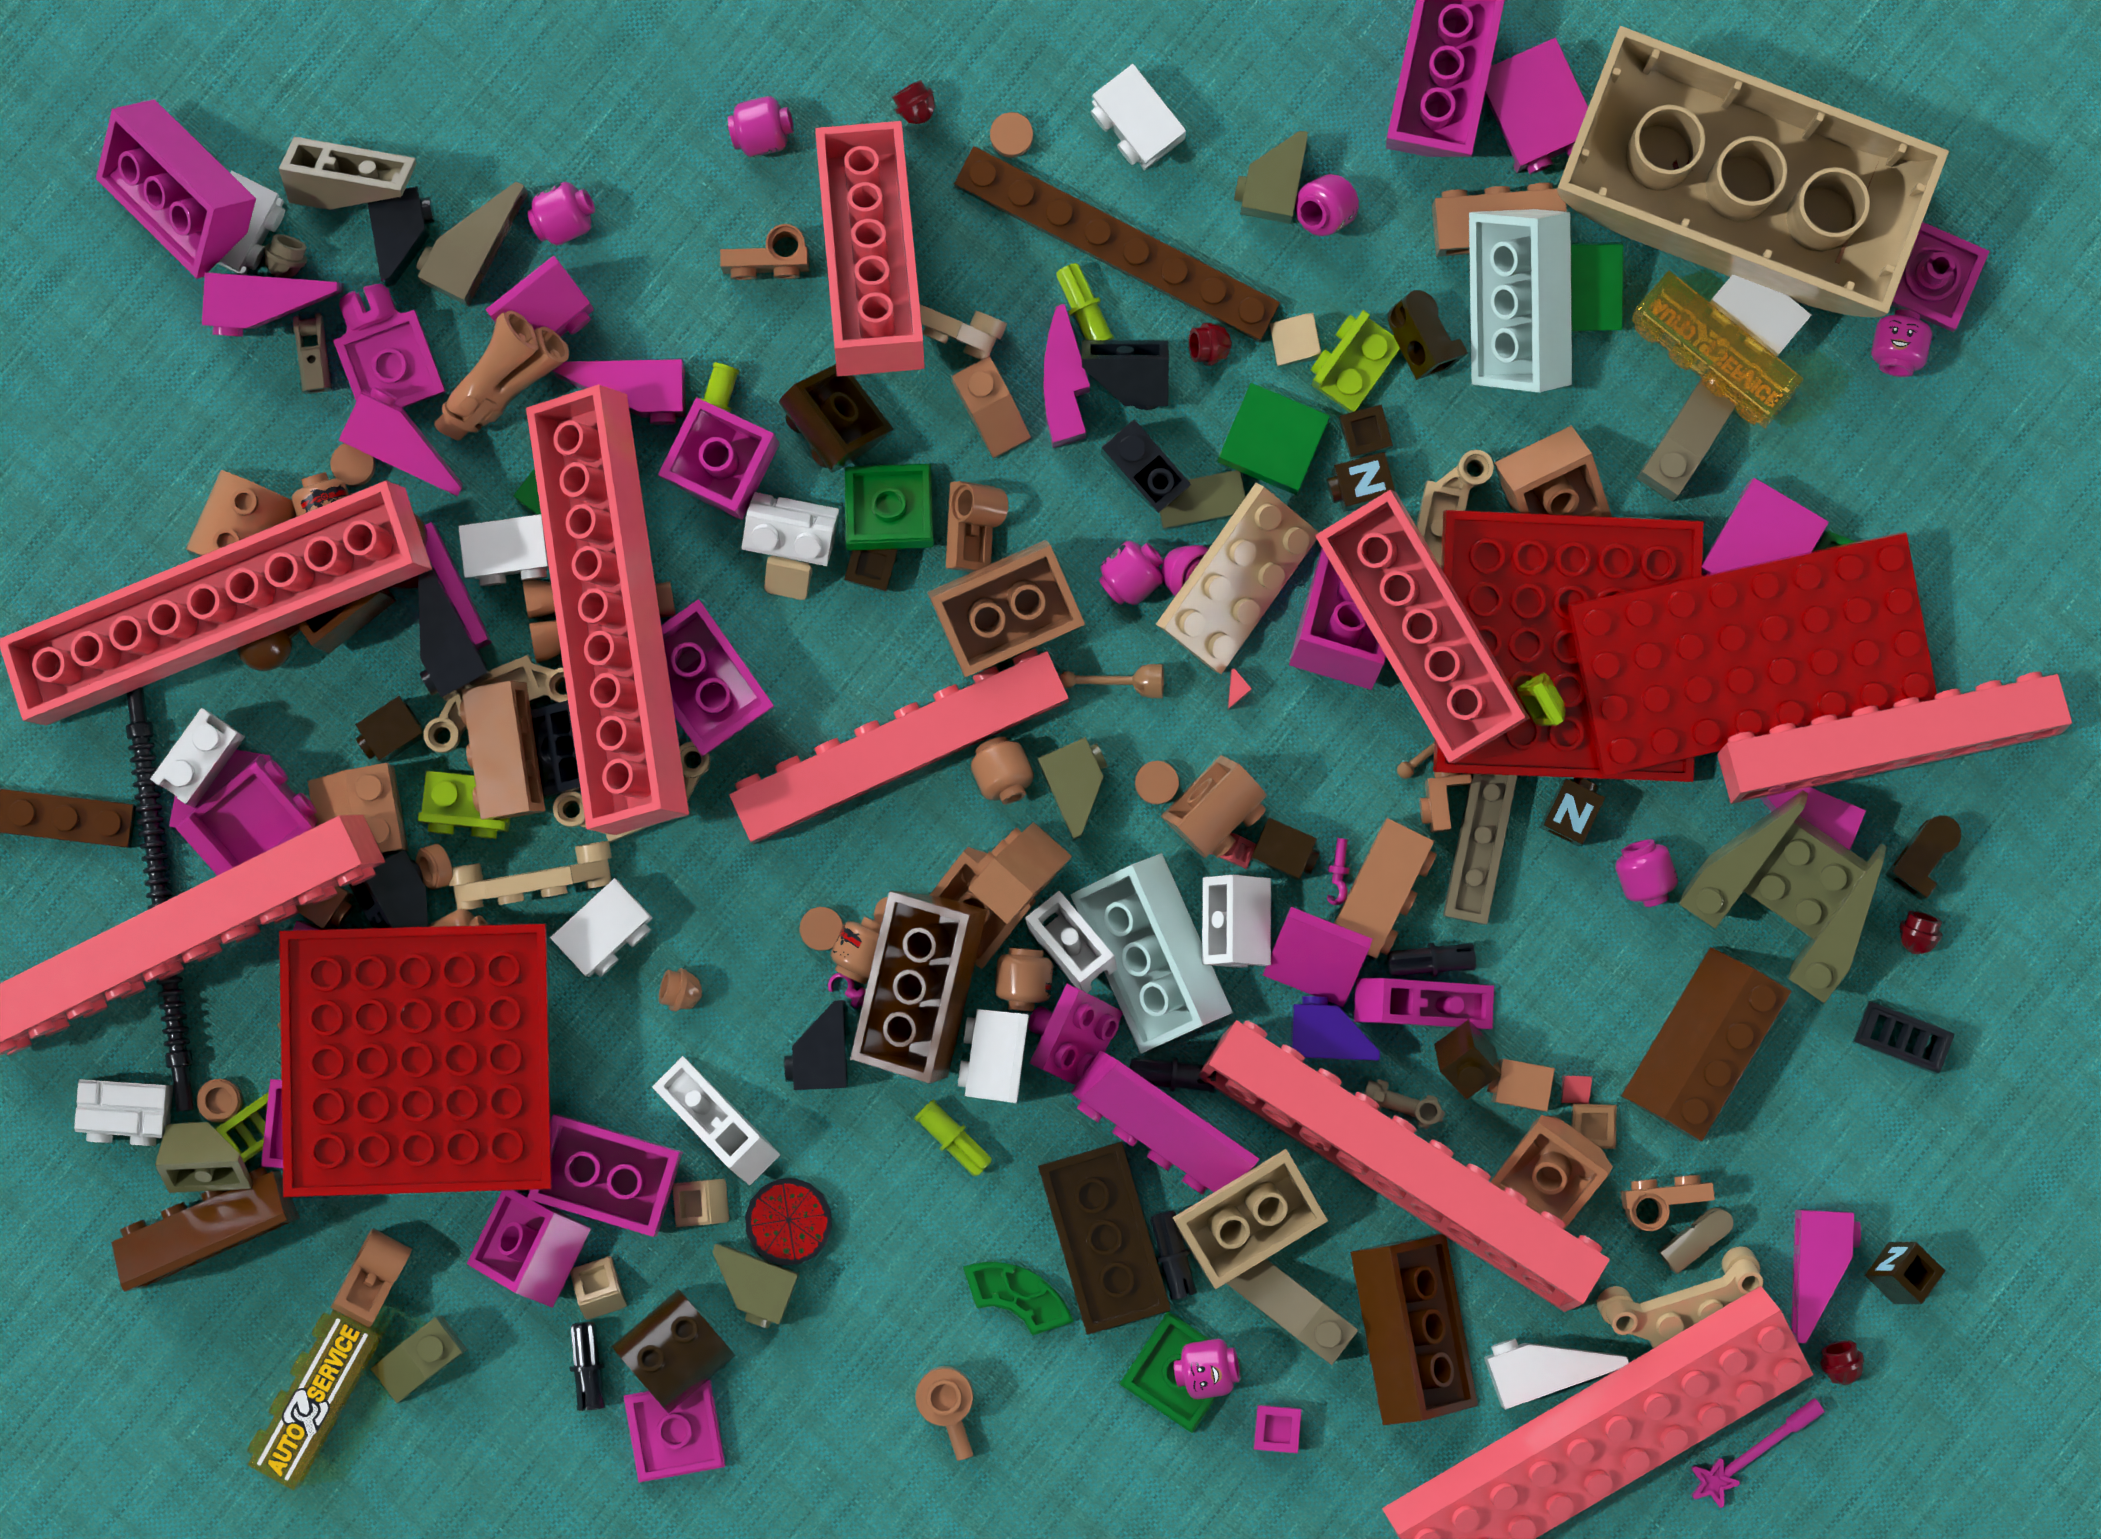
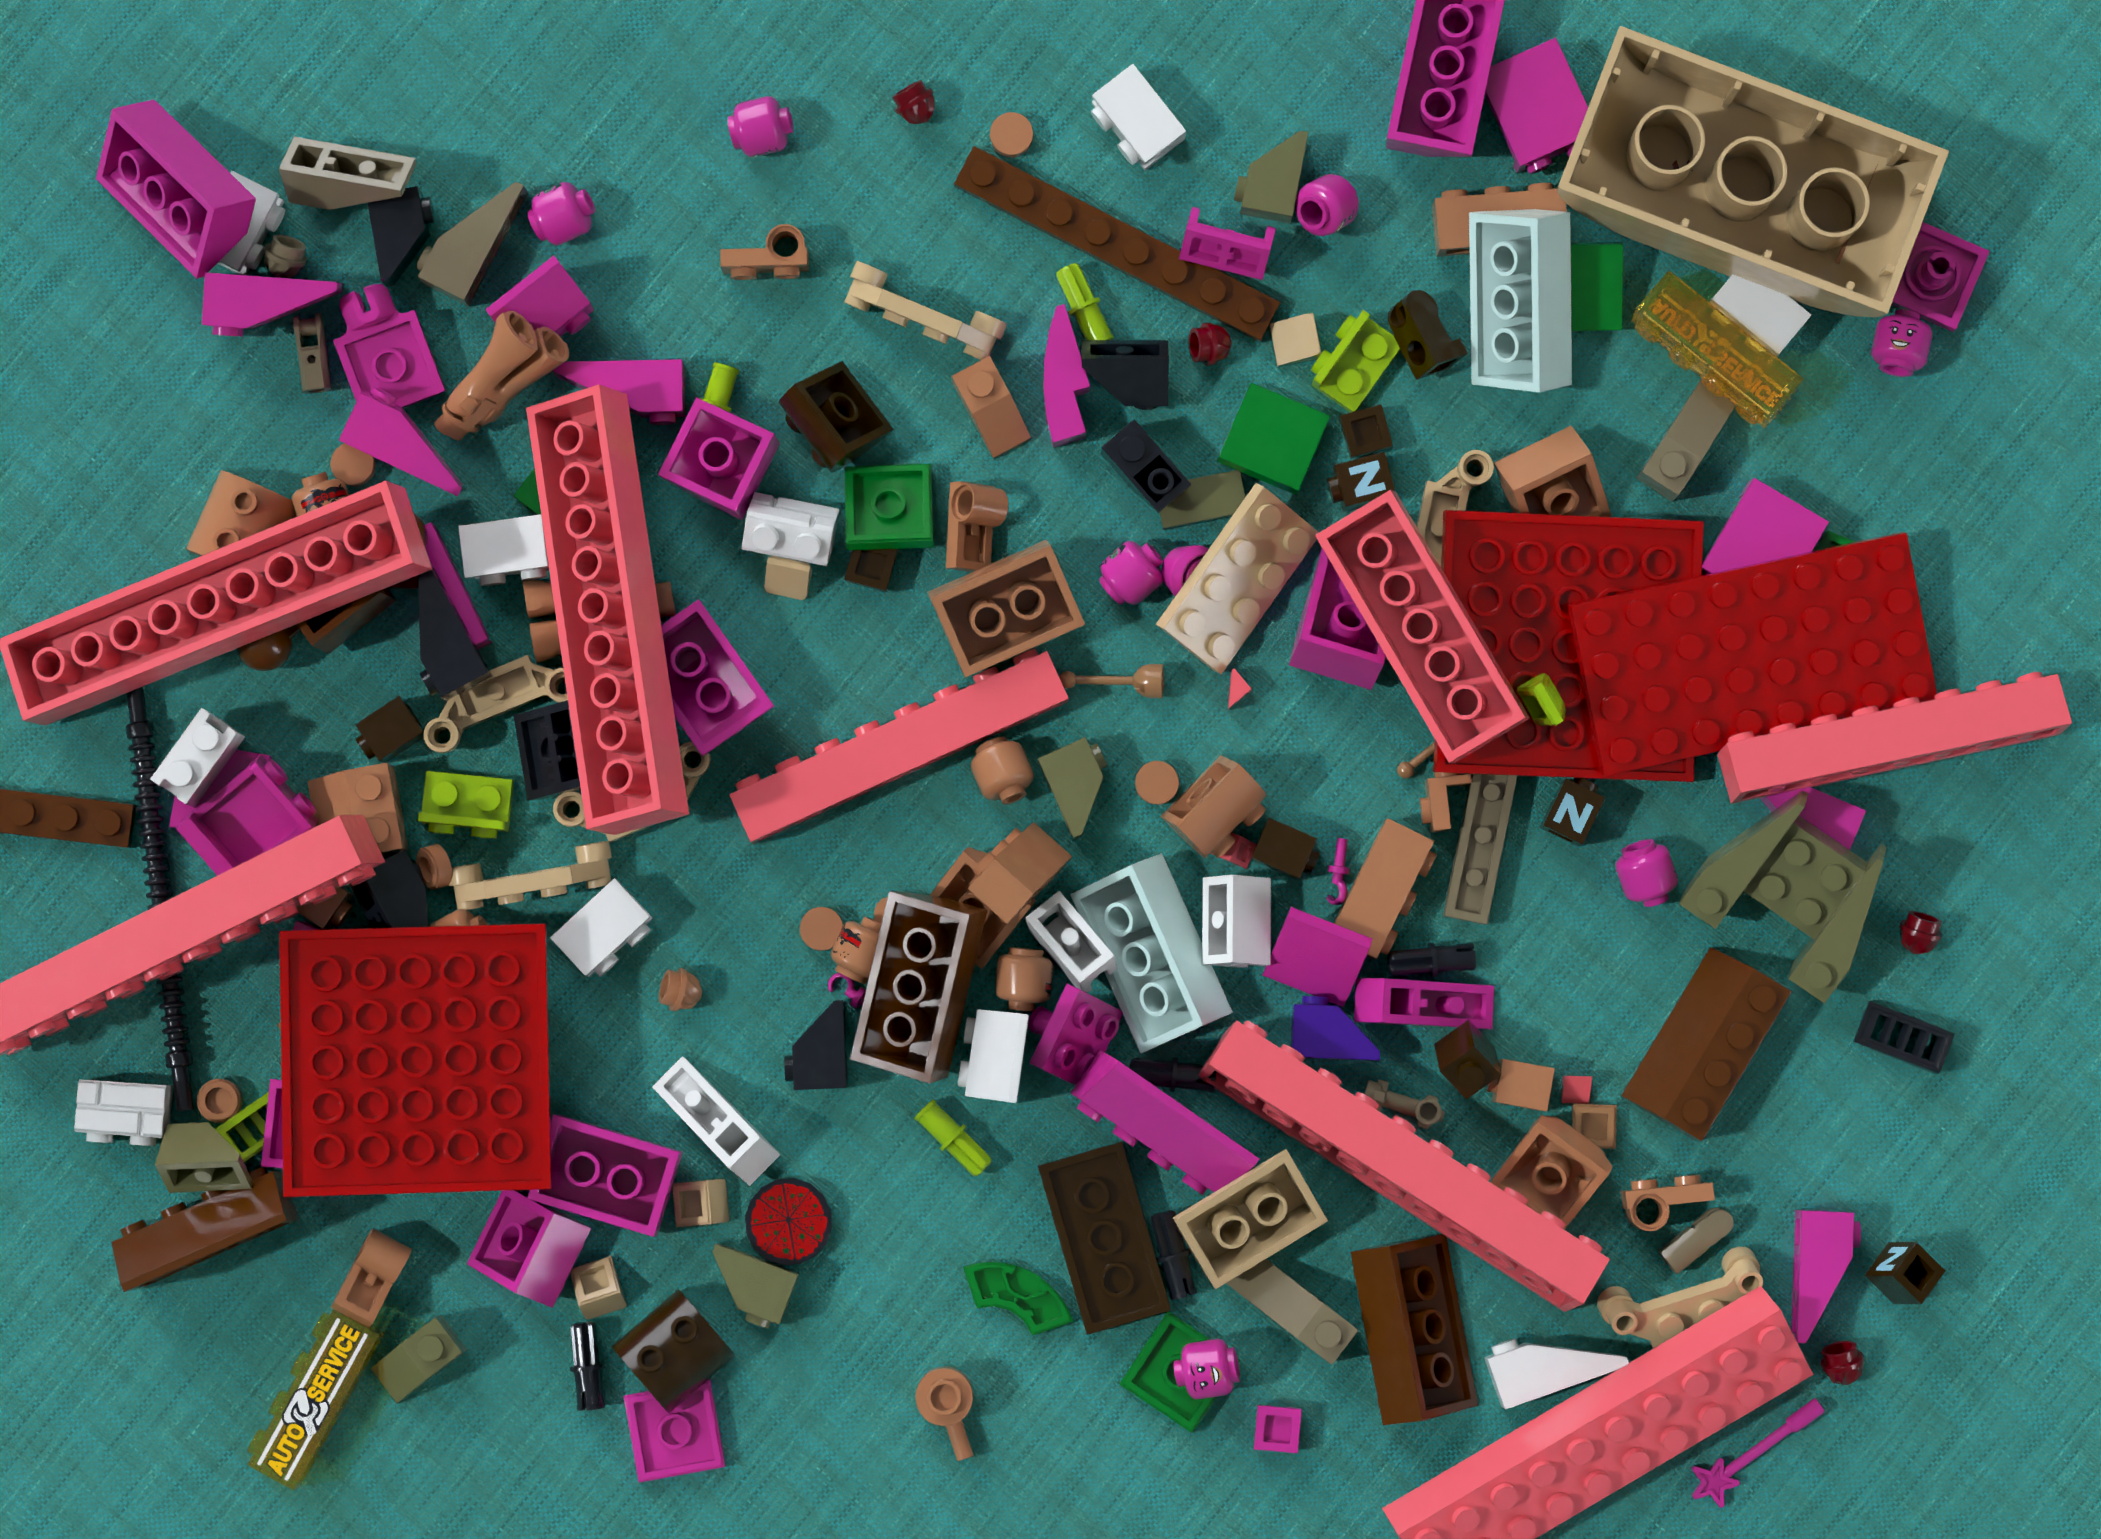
(502, 750): nougat brick -> none
(869, 249): coral brick -> none
(1225, 248): none -> dark pink hinge
(1923, 853): dark brown leg -> none

